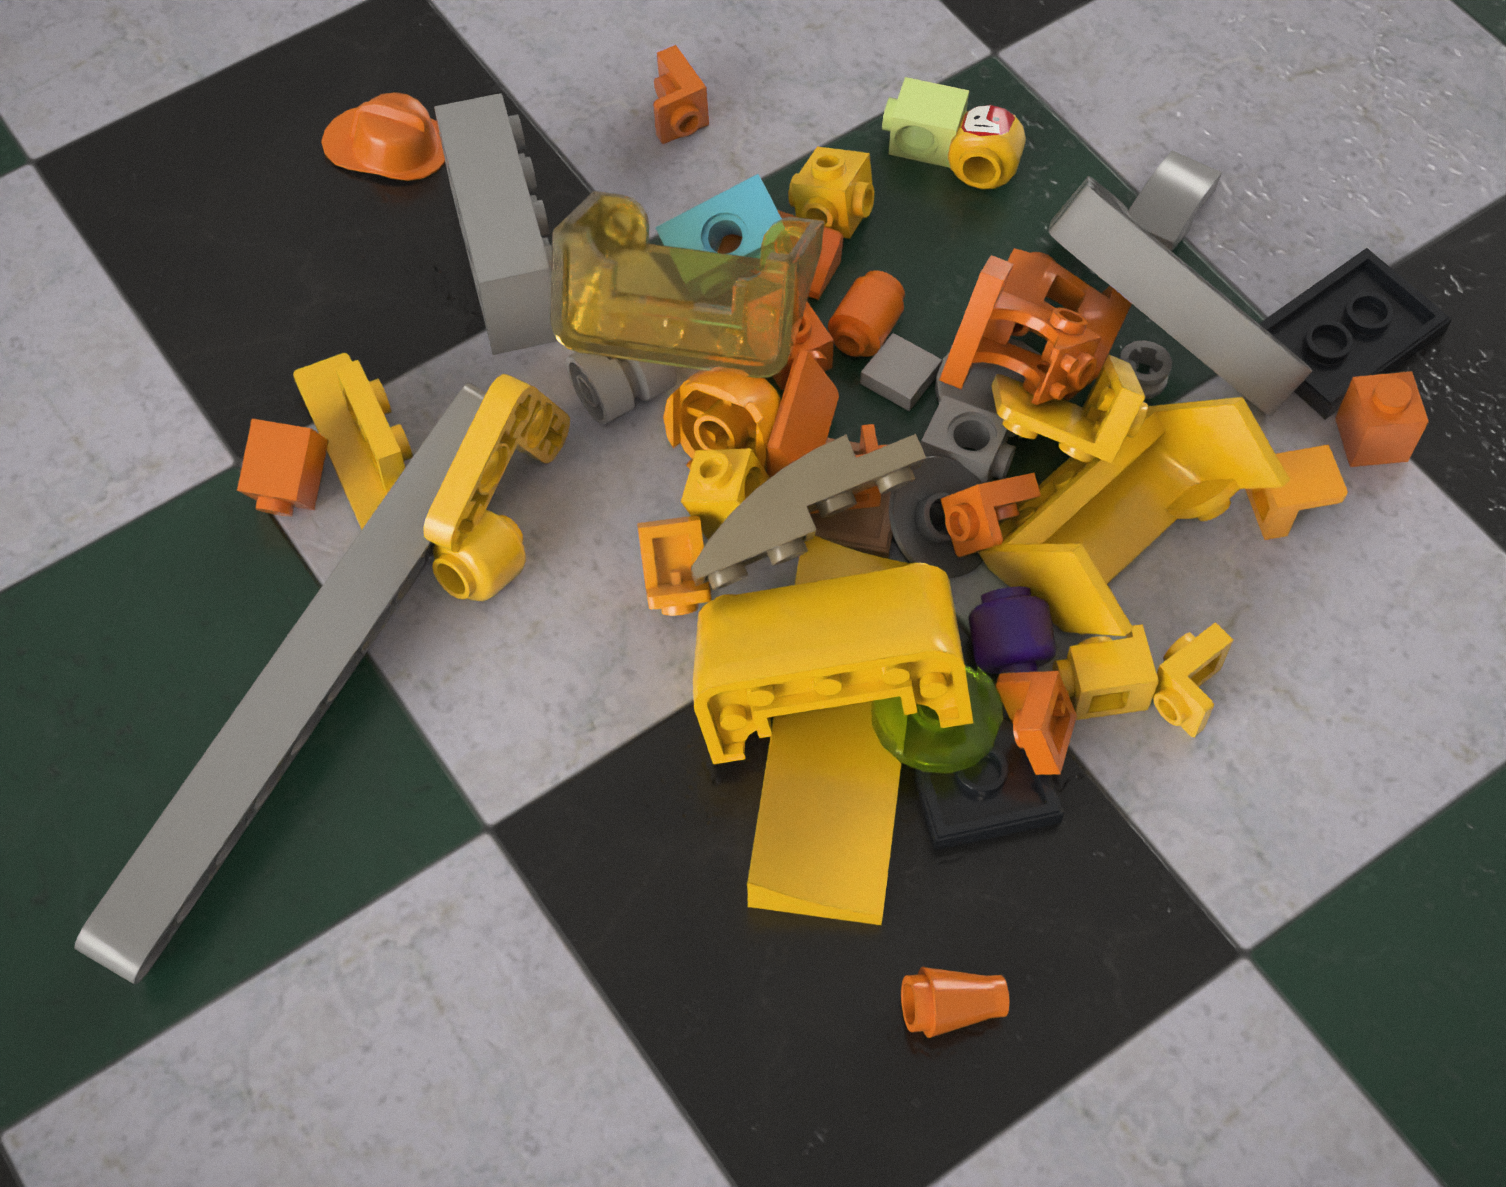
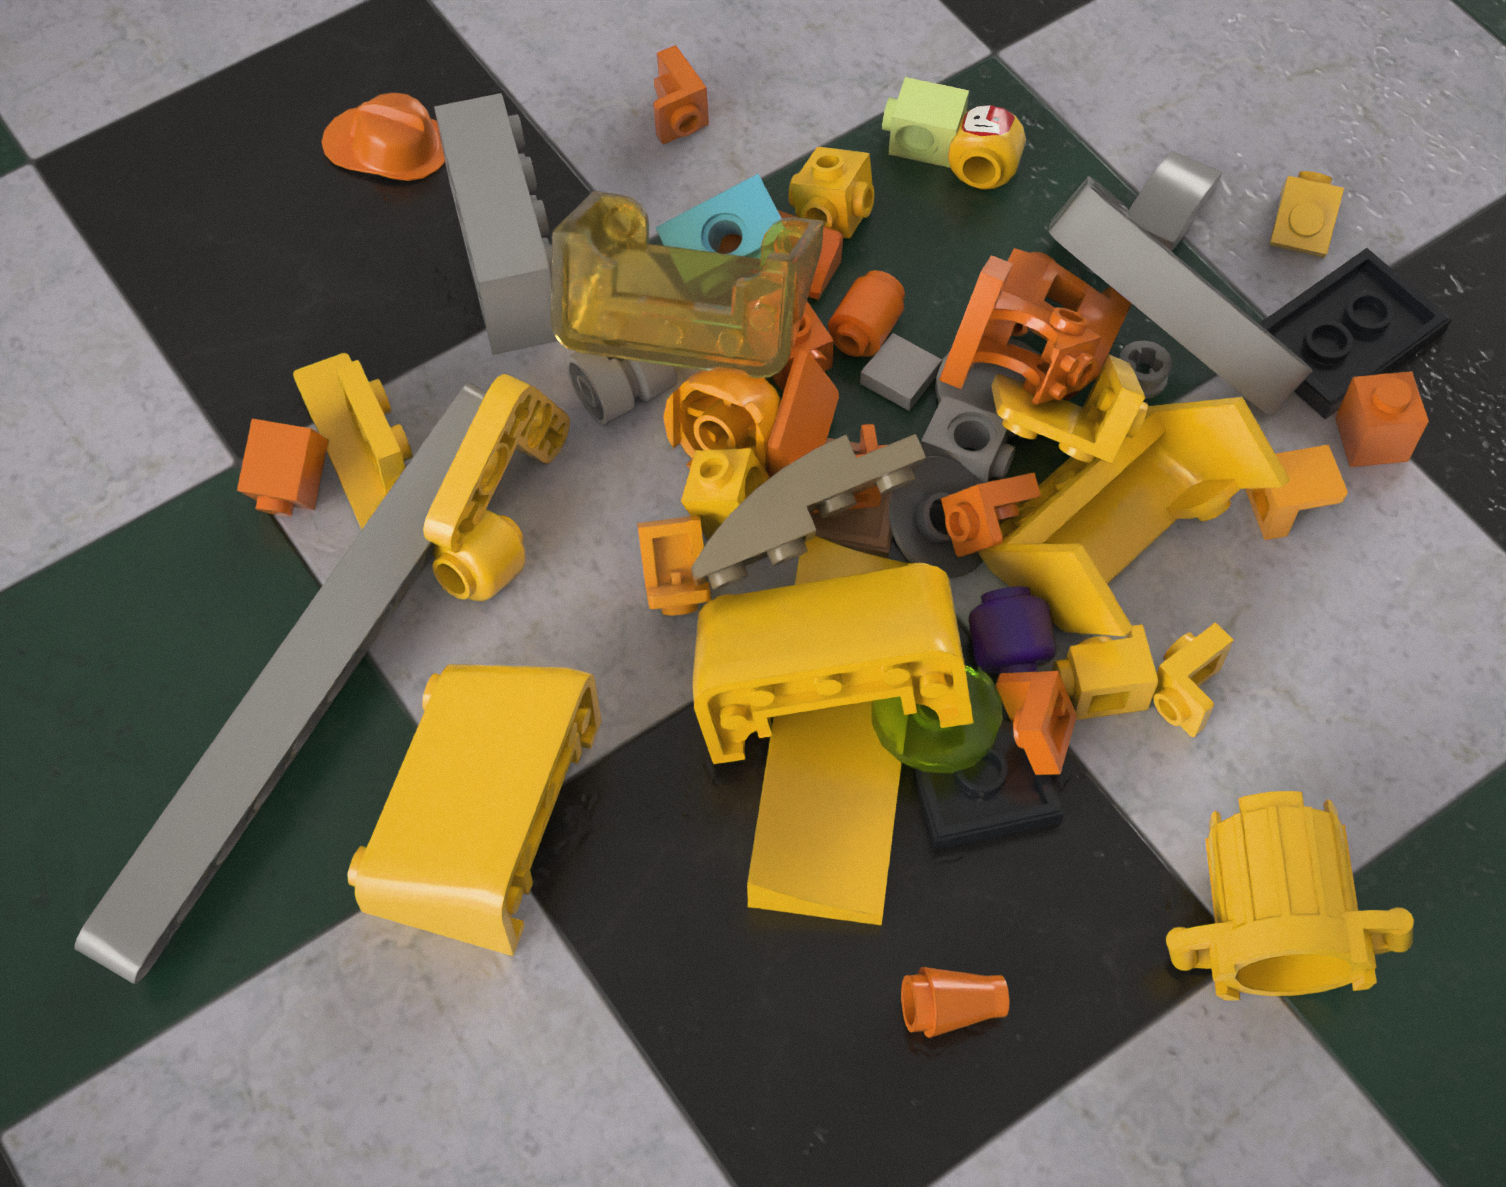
(475, 800): none -> yellow windscreen
(1285, 905): none -> yellow container
(1306, 214): none -> yellow bracket

